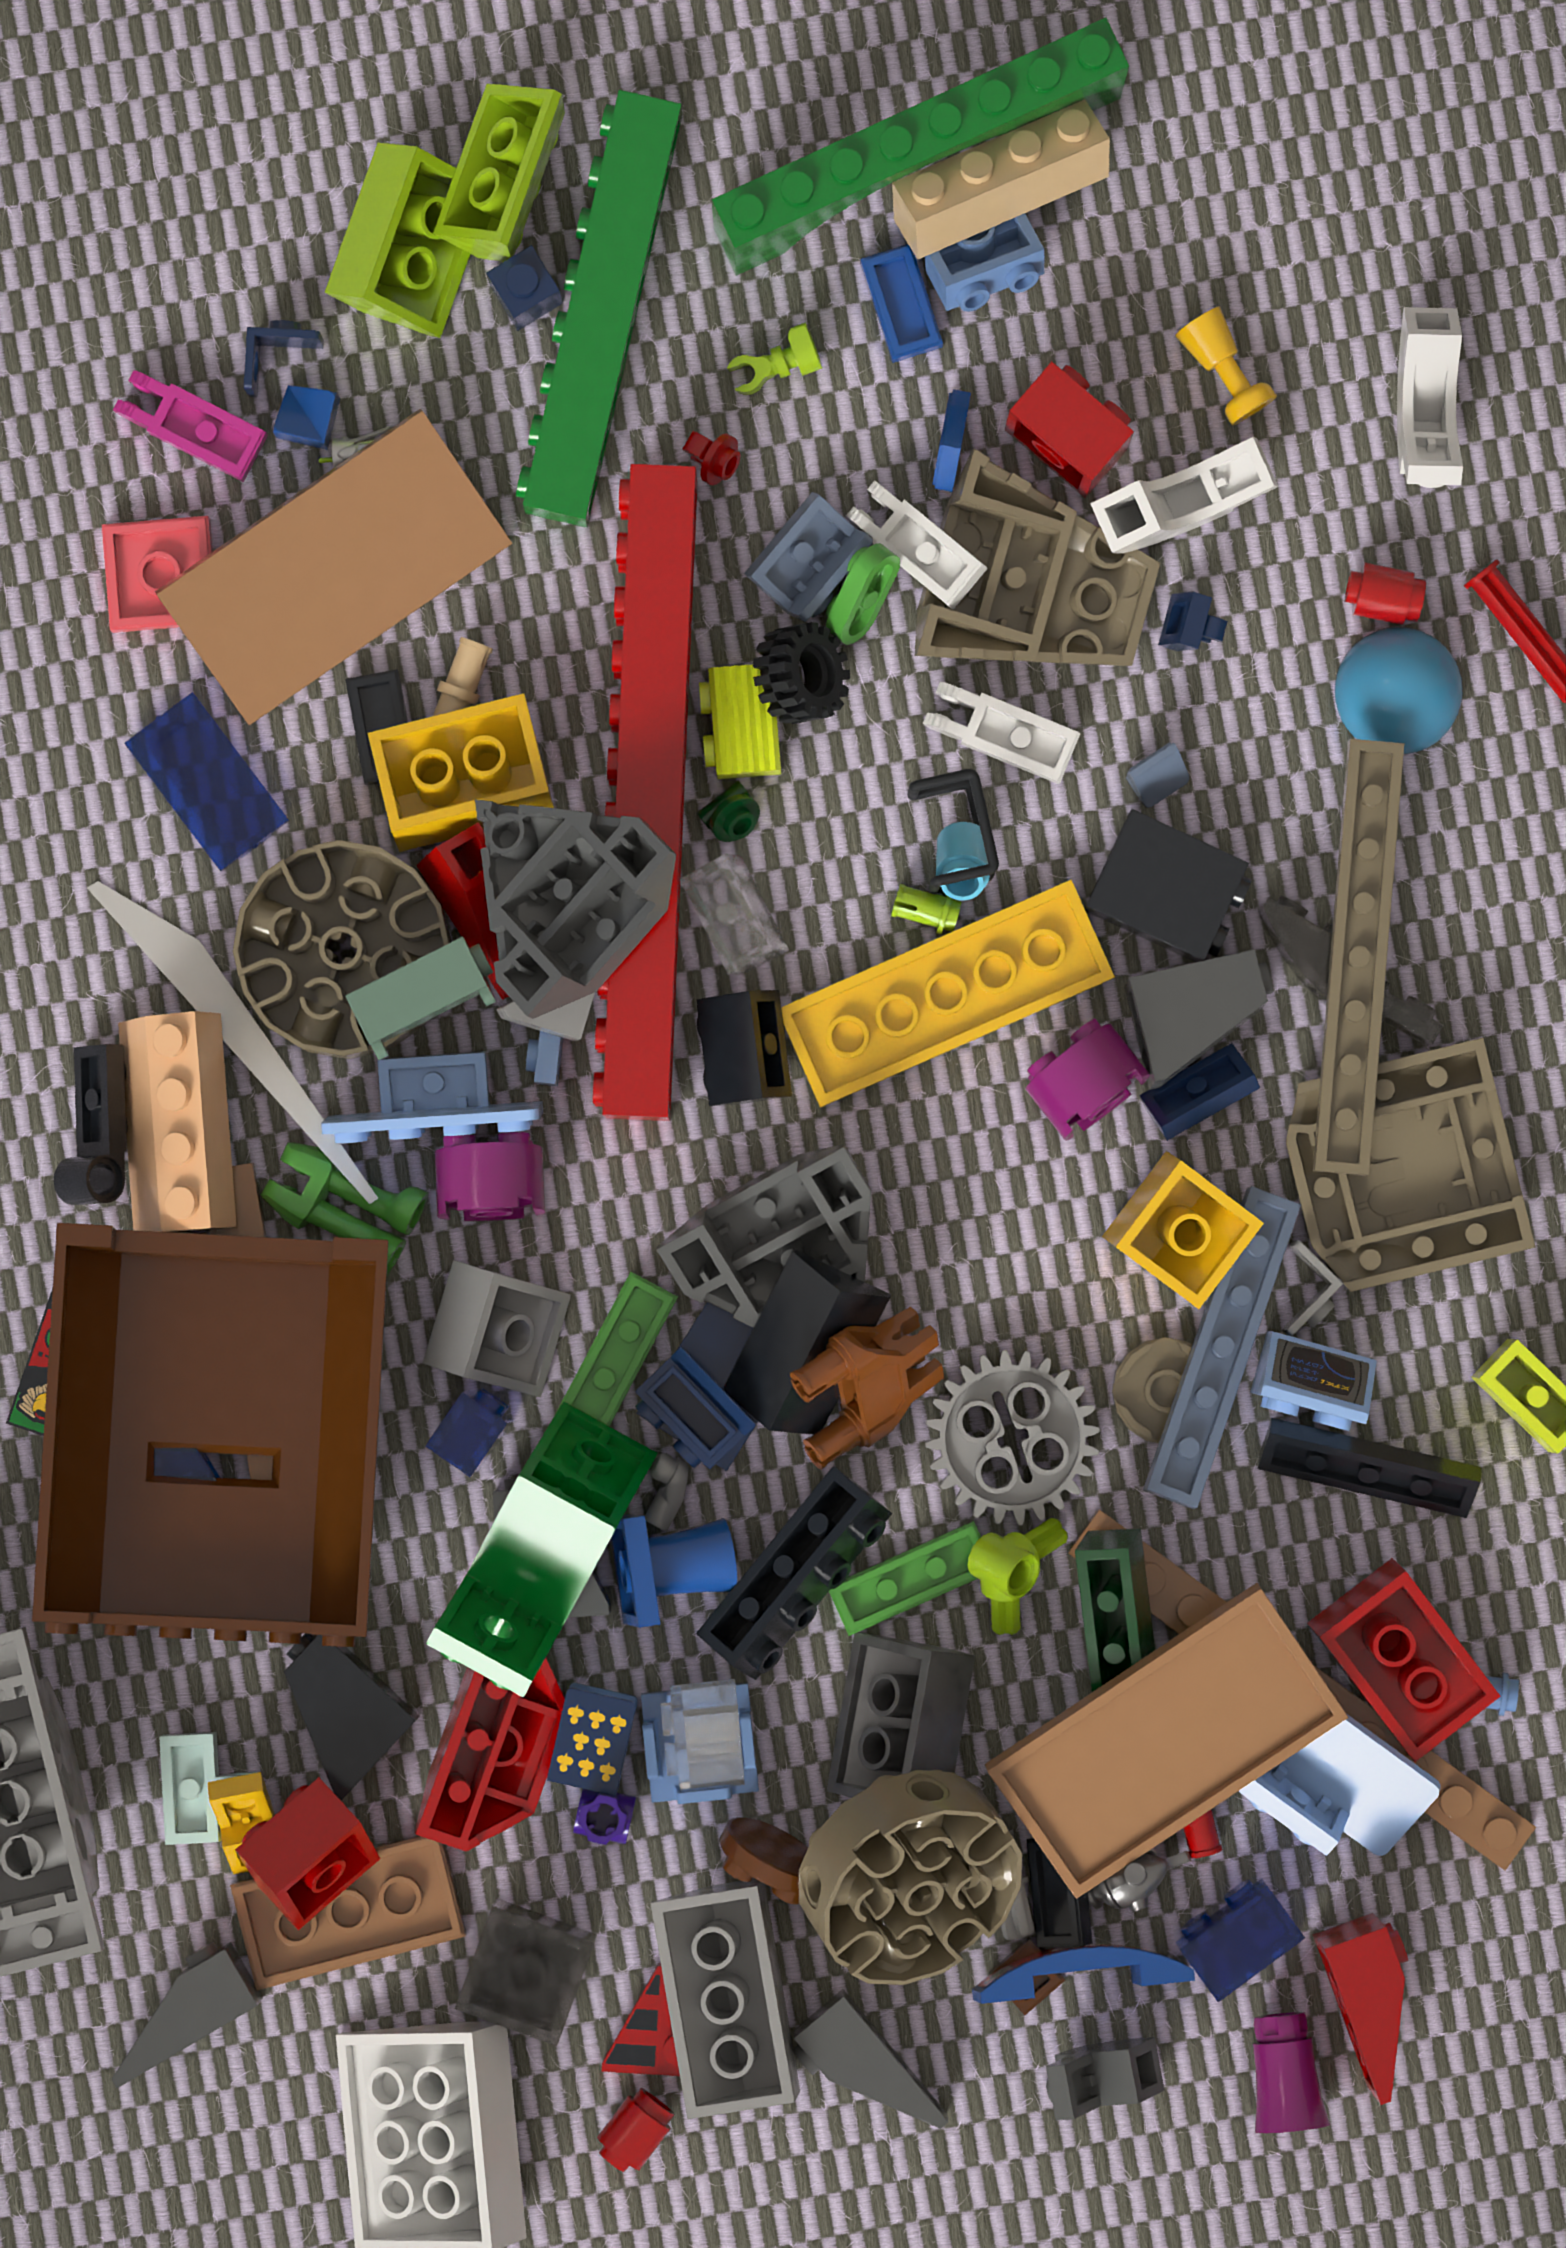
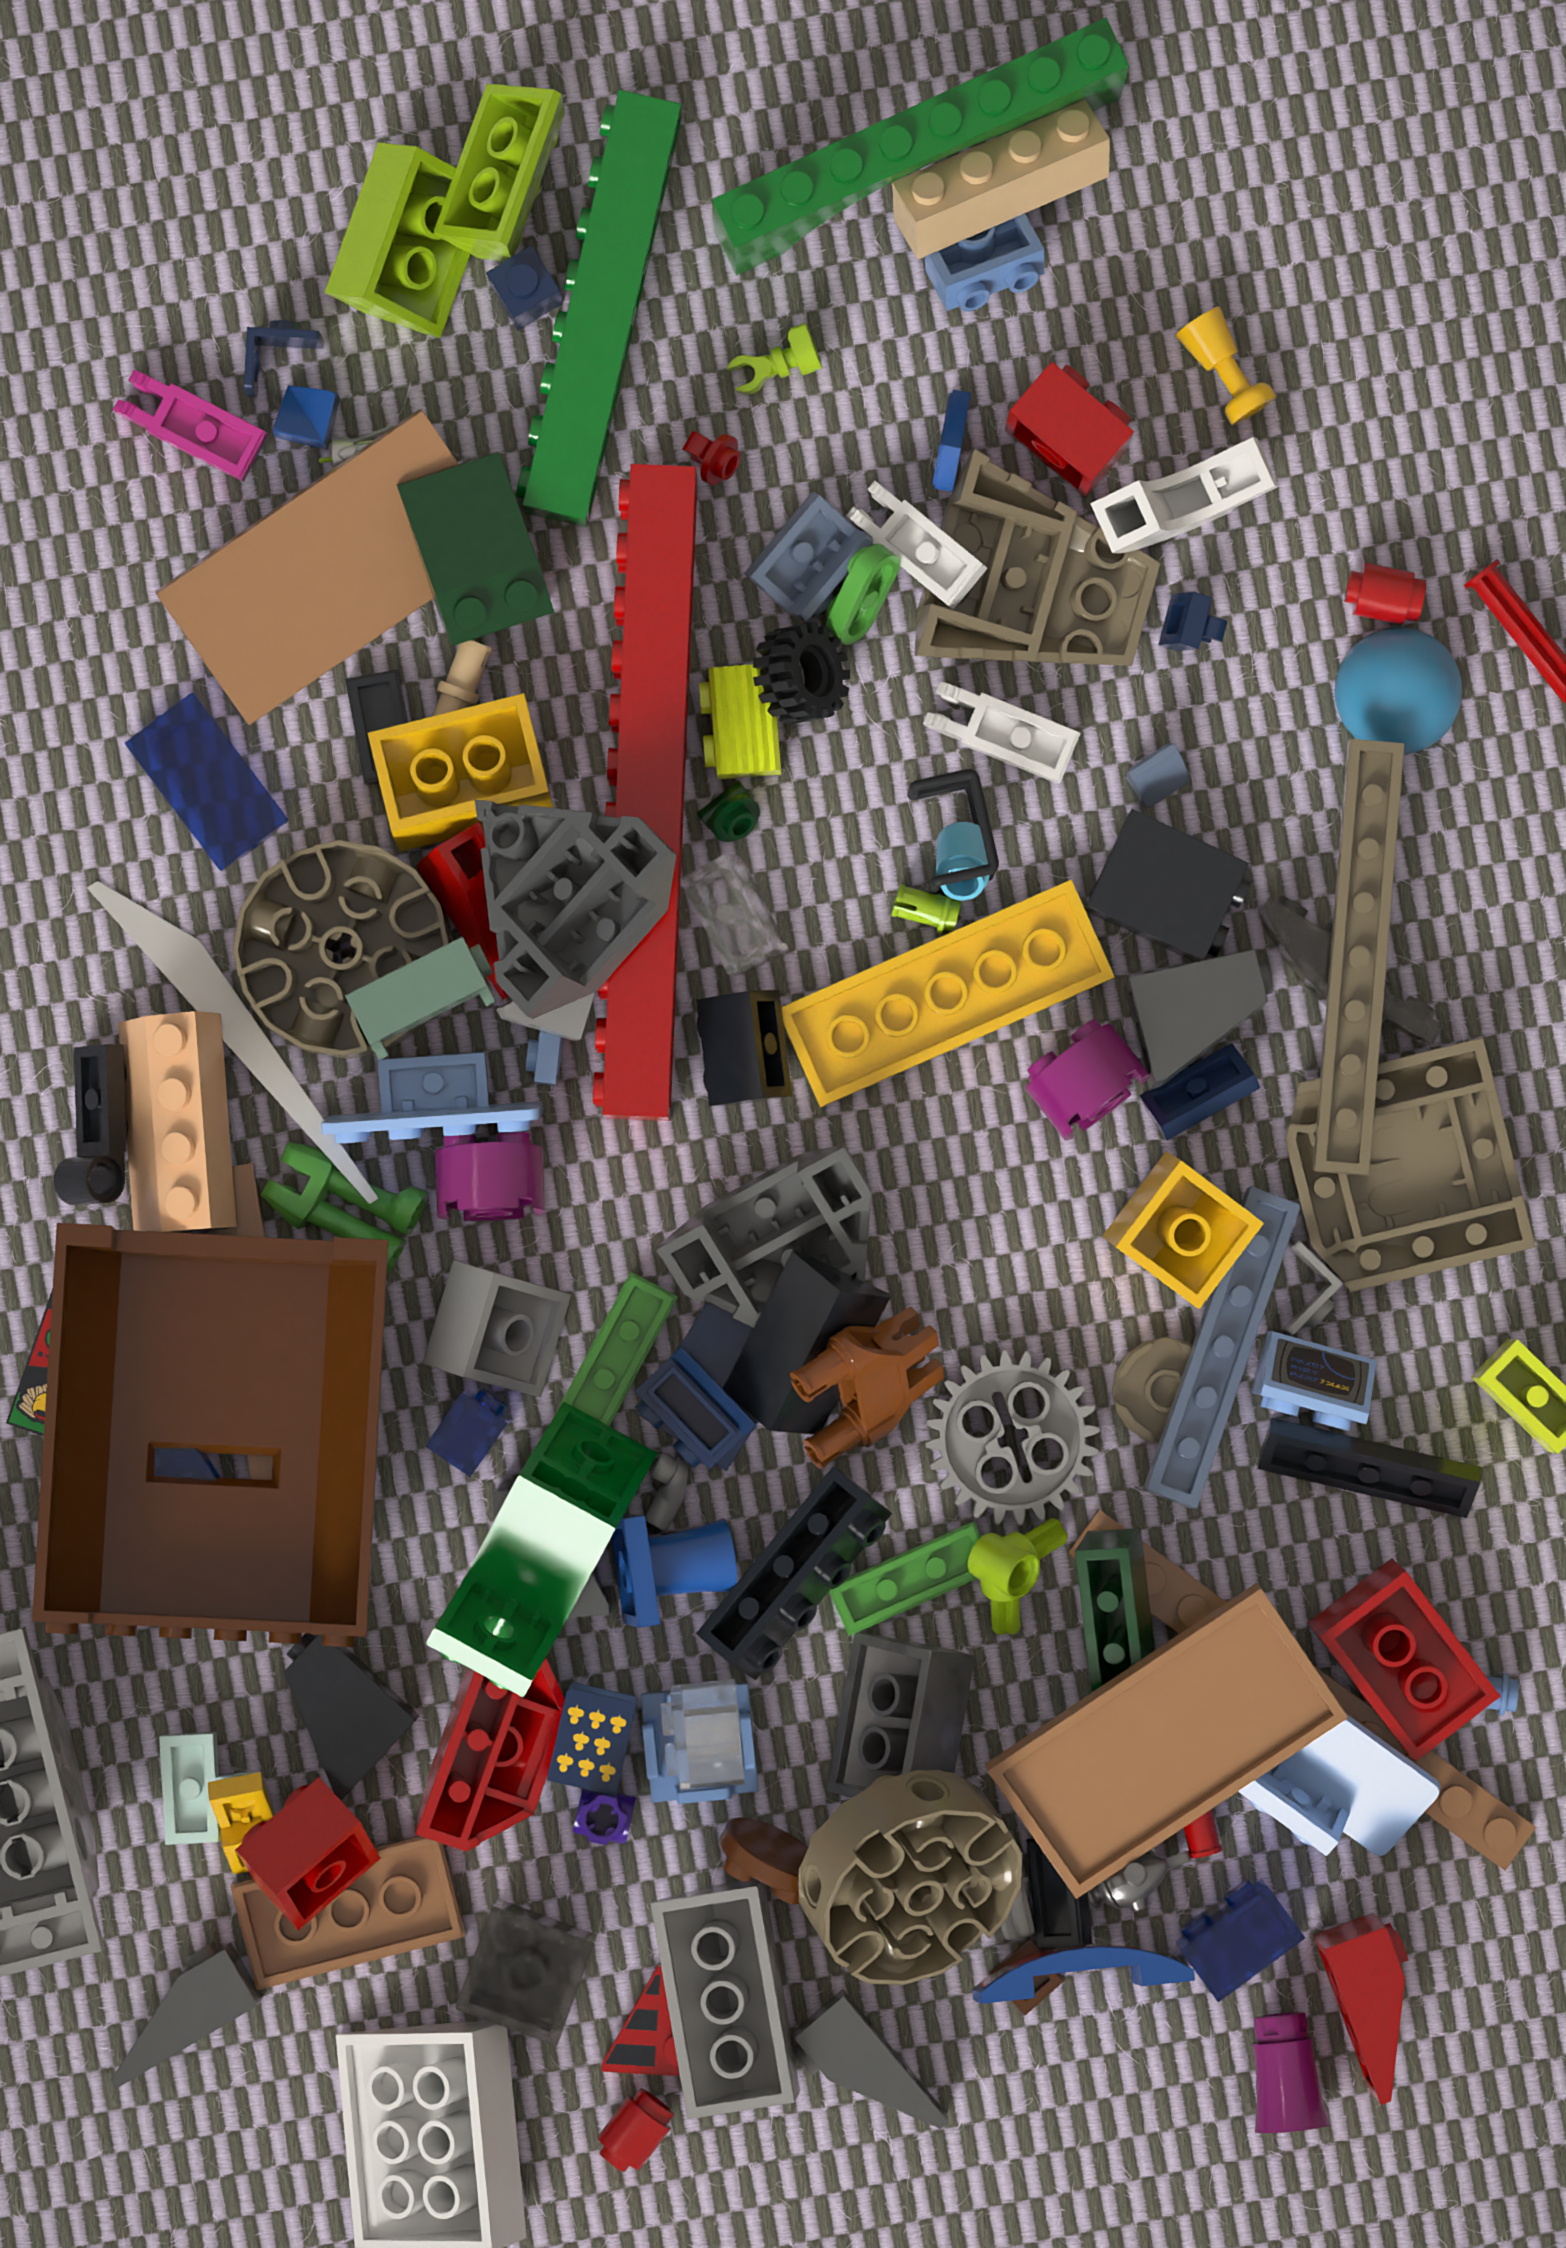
(145, 558): coral tile -> none
(475, 549): none -> dark green slope
(901, 303): blue tile -> none
(1103, 2076): dark grey brick -> none
(1427, 397): white arch -> none

